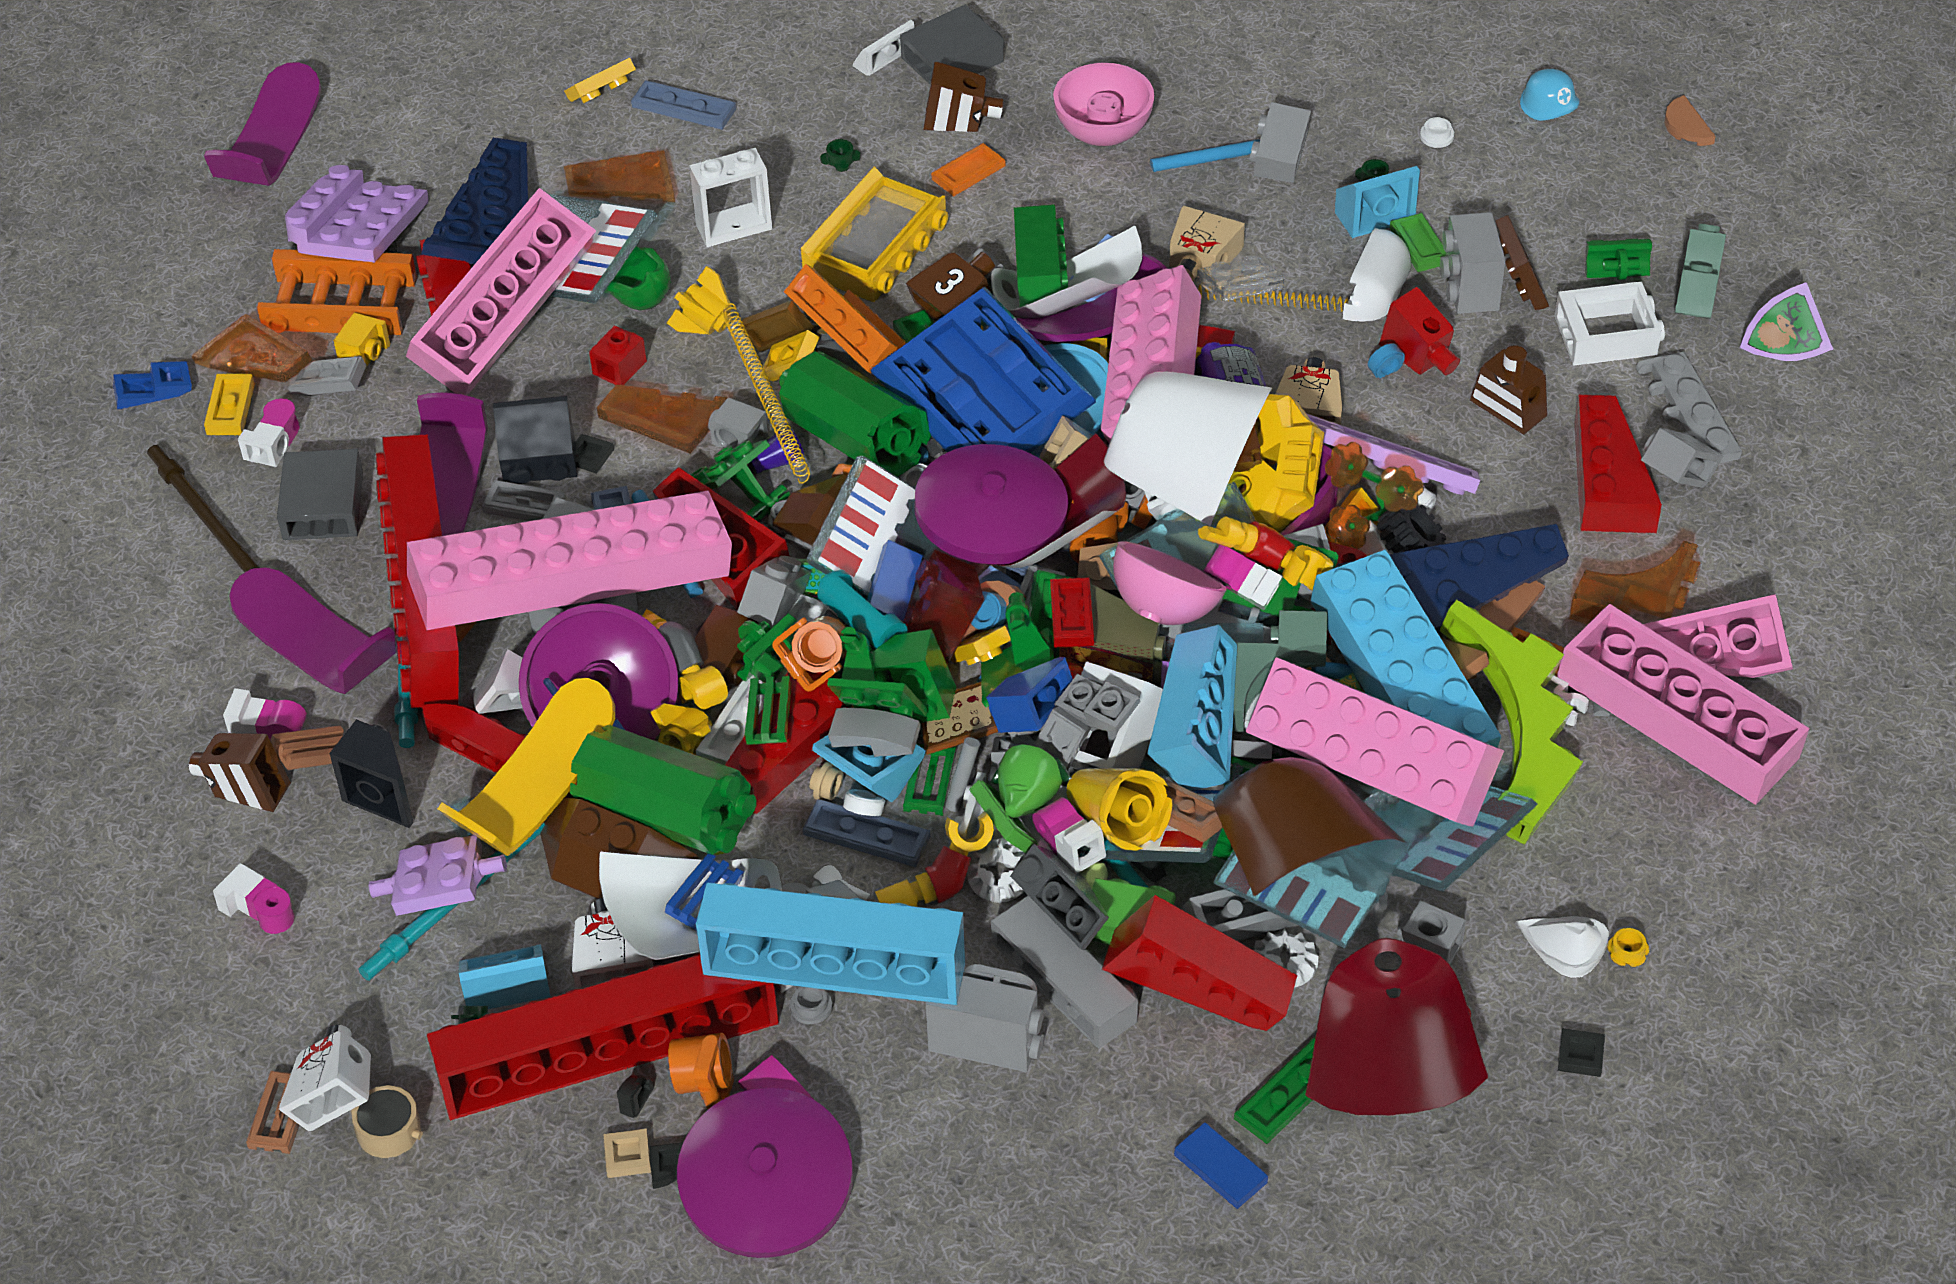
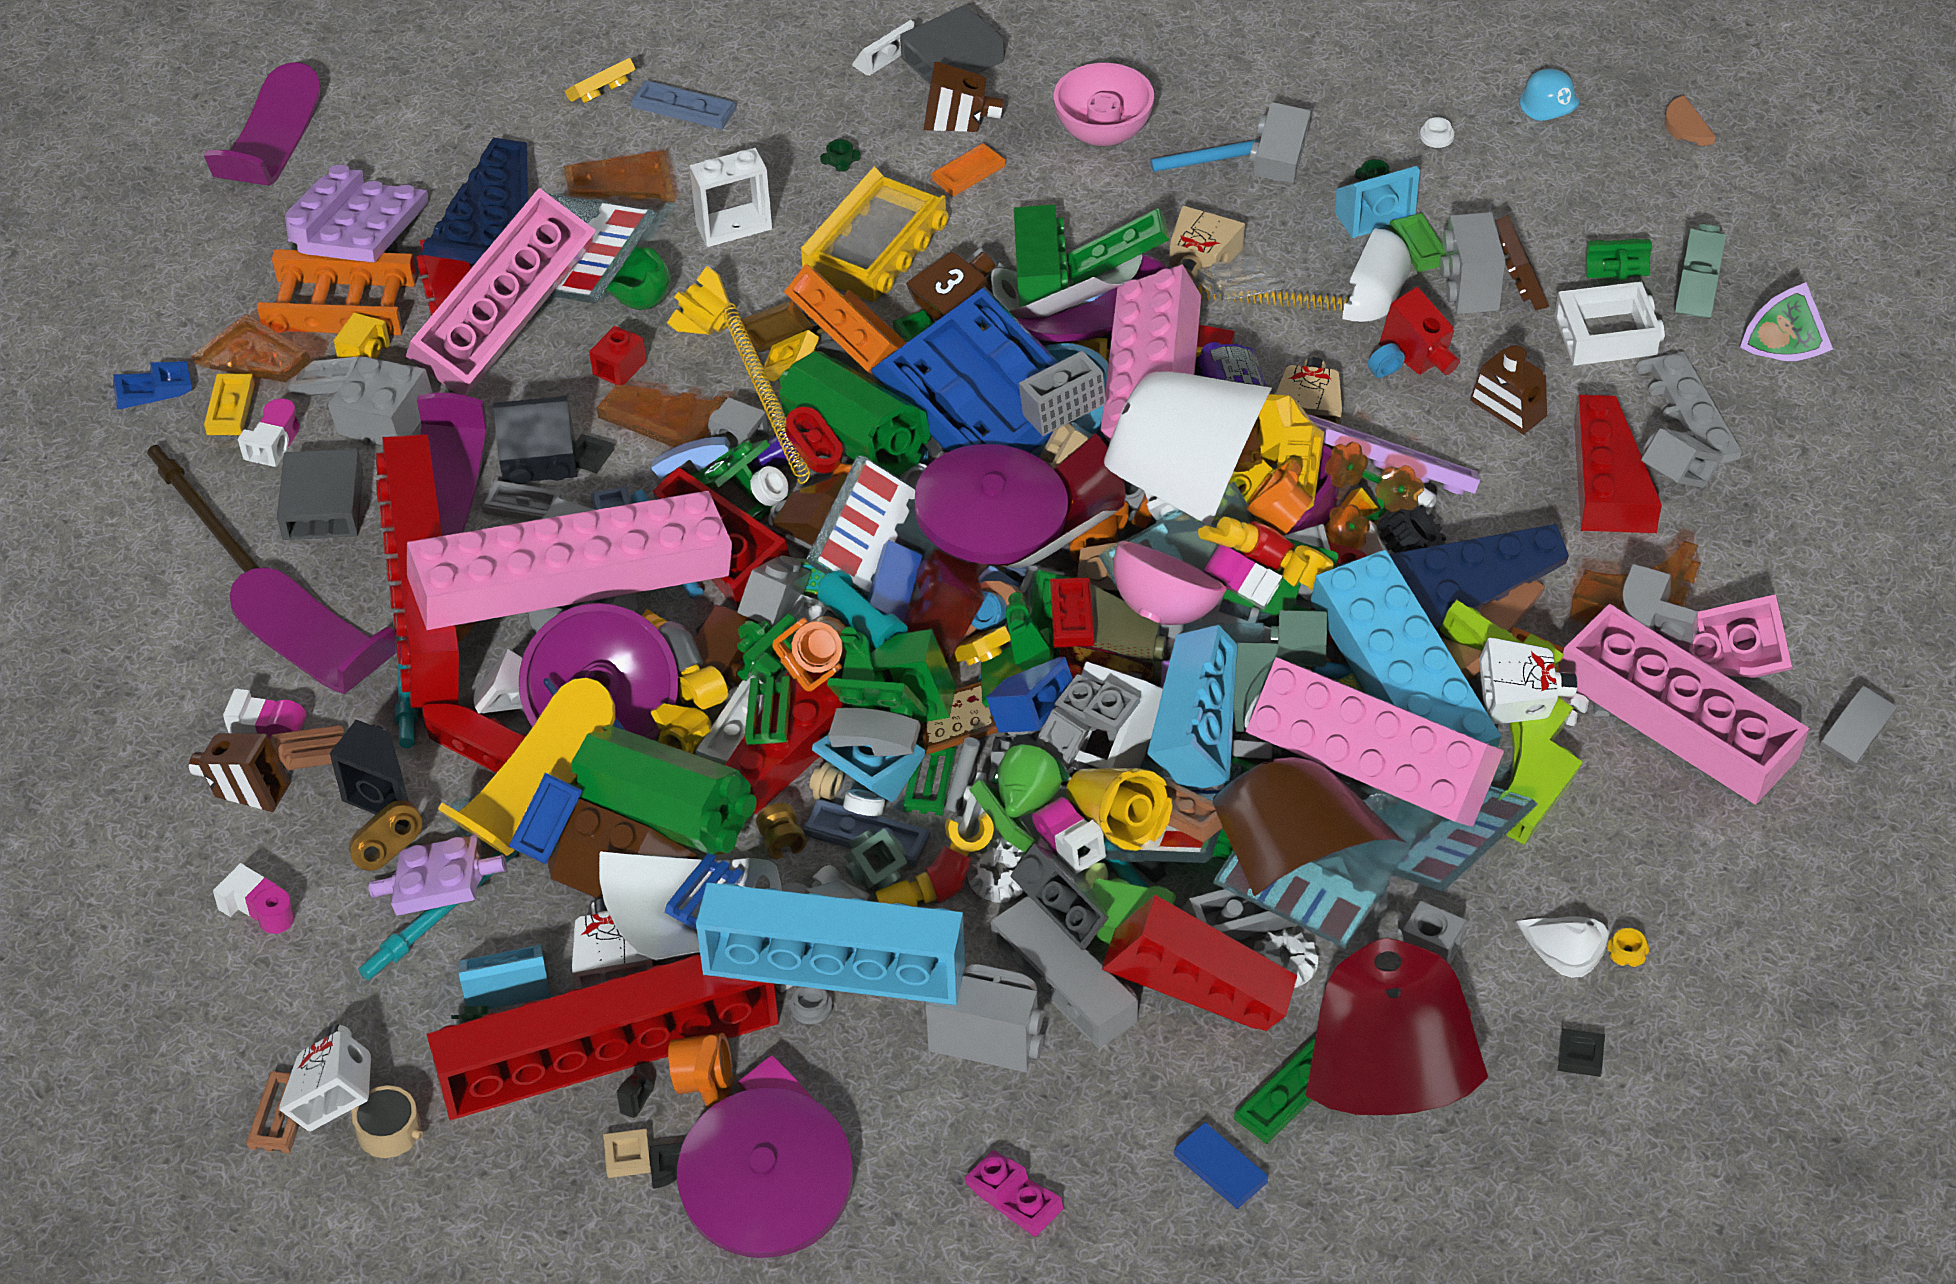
(379, 400): none -> light grey brick
(382, 834): none -> pearl gold plate
(545, 818): none -> blue tile
(700, 452): none -> light blue slope
(769, 485): none -> white tile
(780, 829): none -> pearl gold wheel
(816, 442): none -> red plate
(887, 851): none -> sand green brick
(1010, 1191): none -> dark pink slope
(1062, 393): none -> light grey brick
(1118, 246): none -> green tile
(1278, 498): none -> orange piece
(1521, 681): none -> white torso
(1646, 601): none -> light grey brick
(1858, 726): none -> light grey slope

